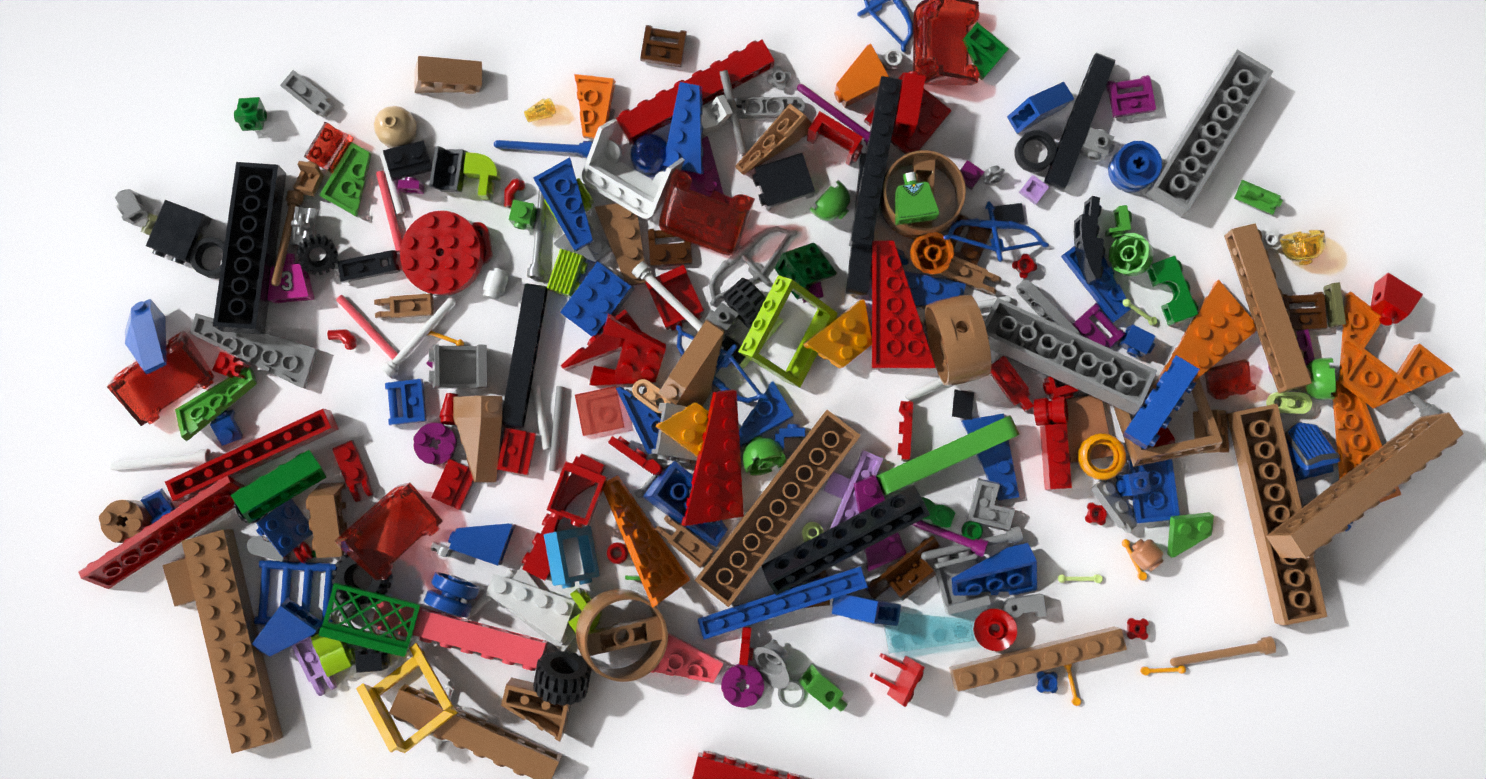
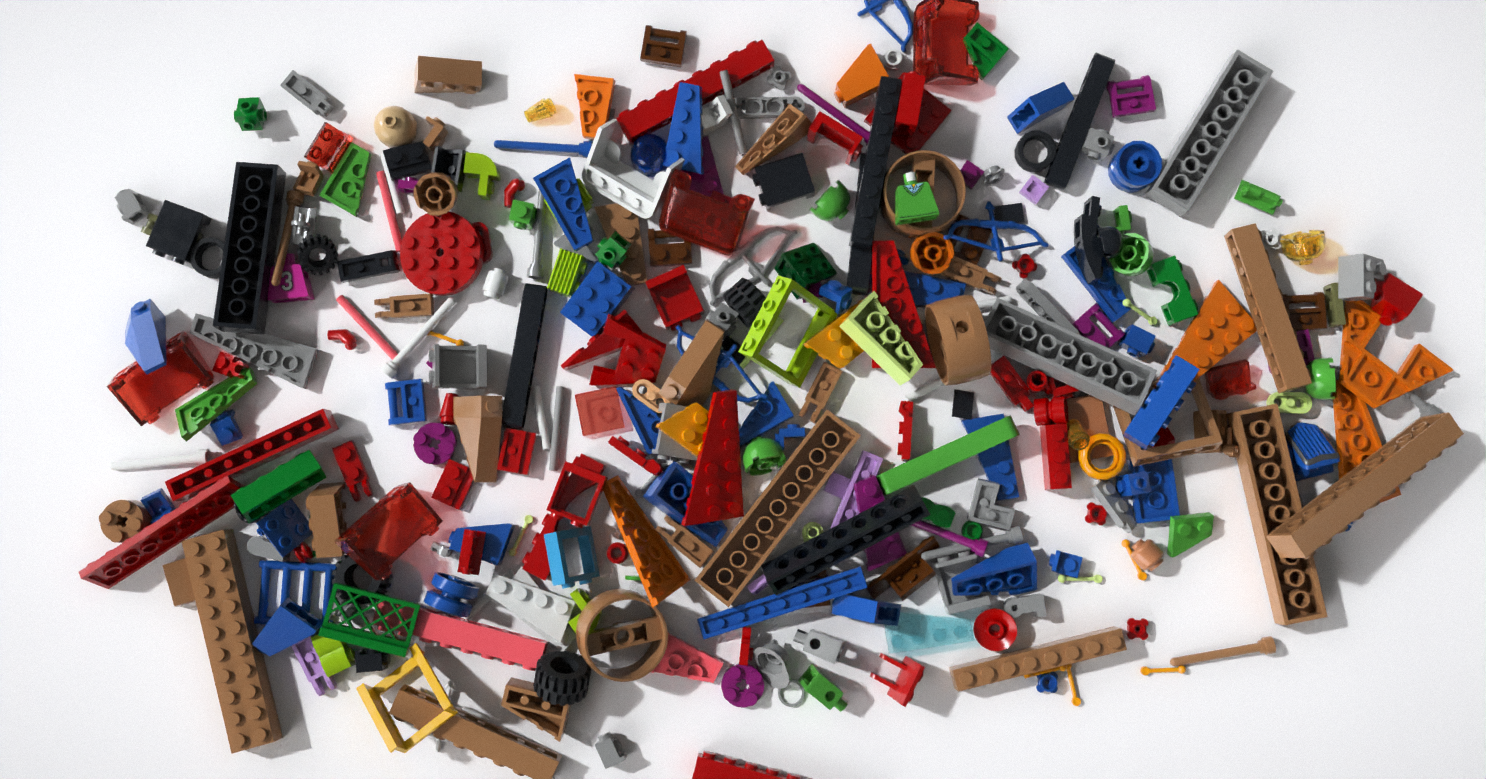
(436, 193): none -> medium nougat cylinder
(437, 134): none -> medium nougat bracket
(471, 552): none -> red hinge
(528, 519): none -> yellowish green hinge
(610, 750): none -> light grey brick
(612, 250): none -> green brick
(642, 271): white piece -> none
(757, 585): none -> lavender tile
(821, 389): none -> medium nougat hinge
(829, 649): none -> light grey torso
(838, 293): none -> blue bracket
(881, 339): none -> yellowish green wedge
(1039, 378): none -> red cone
(1061, 668): none -> light orange hinge
(1065, 563): none -> blue bracket
(1077, 436): none -> clear yellow cone
(1111, 240): none -> black hair
(1230, 449): none -> medium nougat hand
(1358, 276): none -> light grey brick

